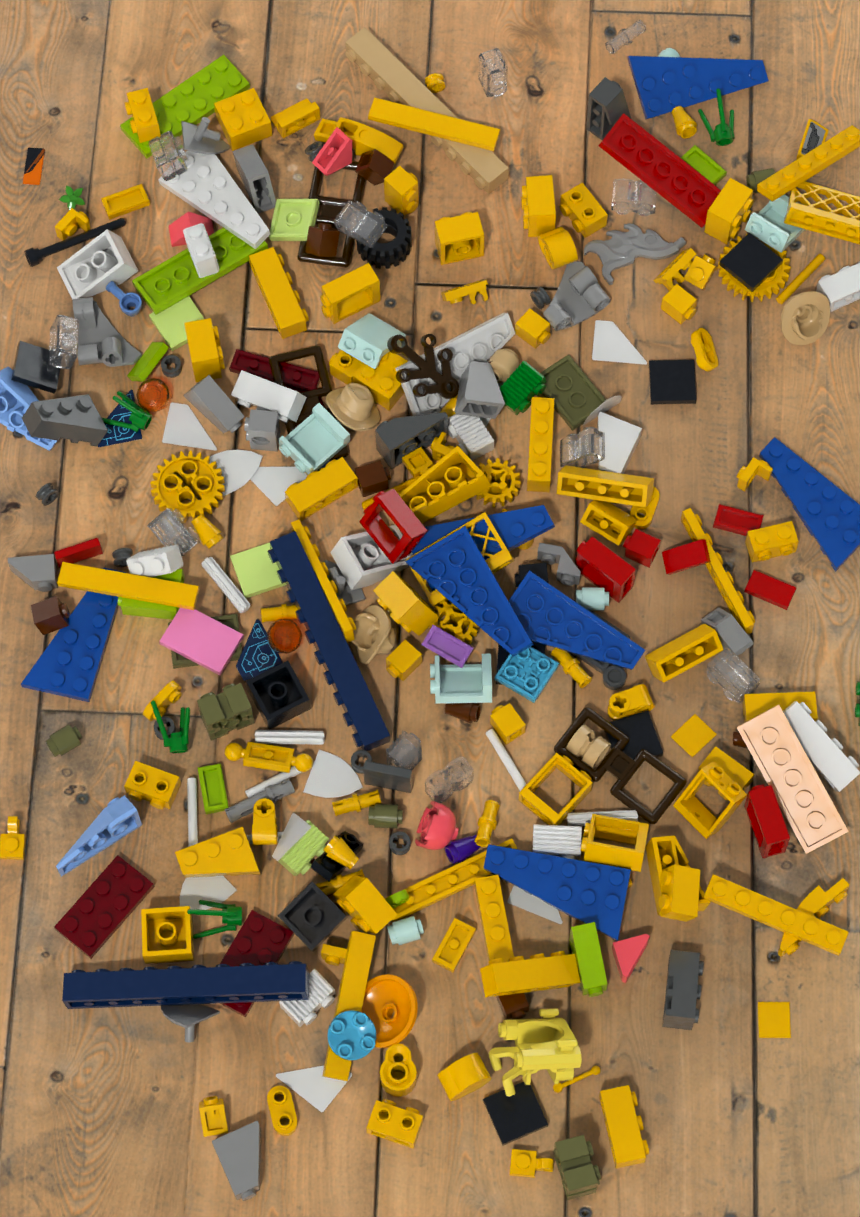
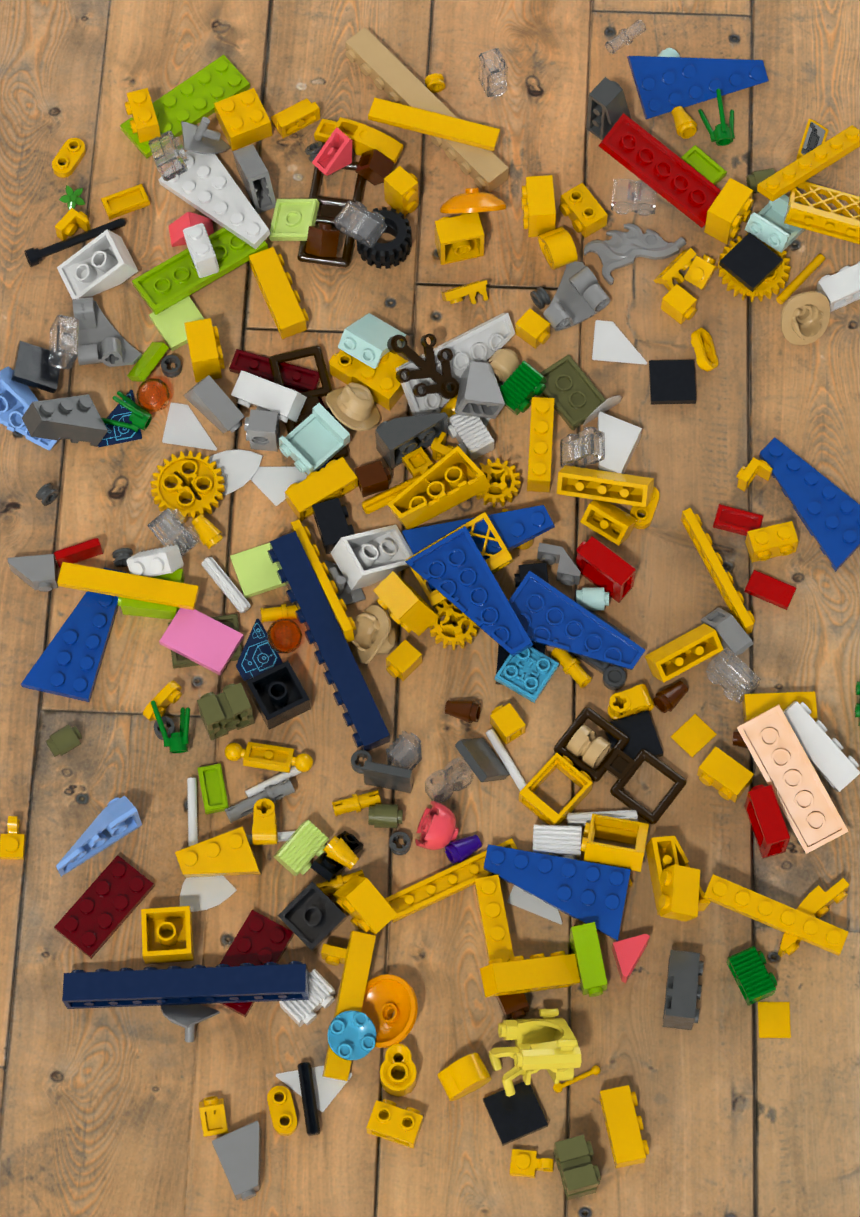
(33, 166): sticker -> none
(50, 615): reddish brown brick -> none
(70, 156): none -> yellow plate
(126, 300): medium blue bar -> none
(152, 785): yellow brick -> none
(230, 915): green plant -> none
(289, 737): white axle -> none
(293, 832): white sticker -> none
(308, 1099): none -> black axle
(331, 522): none -> black brick
(331, 777): white sticker -> none
(350, 293): yellow window -> none
(398, 898): lime tile -> none
(403, 518): red window -> none
(405, 930): light aqua brick -> none
(447, 646): medium lavender tile -> none
(453, 945): yellow plate -> none
(463, 684): light aqua panel -> none
(472, 202): none -> light orange dish
(482, 759): none -> dark grey tile
(487, 823): yellow pin -> none
(641, 547): red brick -> none
(669, 697): none -> reddish brown cone
(686, 556): red tile -> none
(690, 806): yellow window -> none
(752, 975): none -> green brick

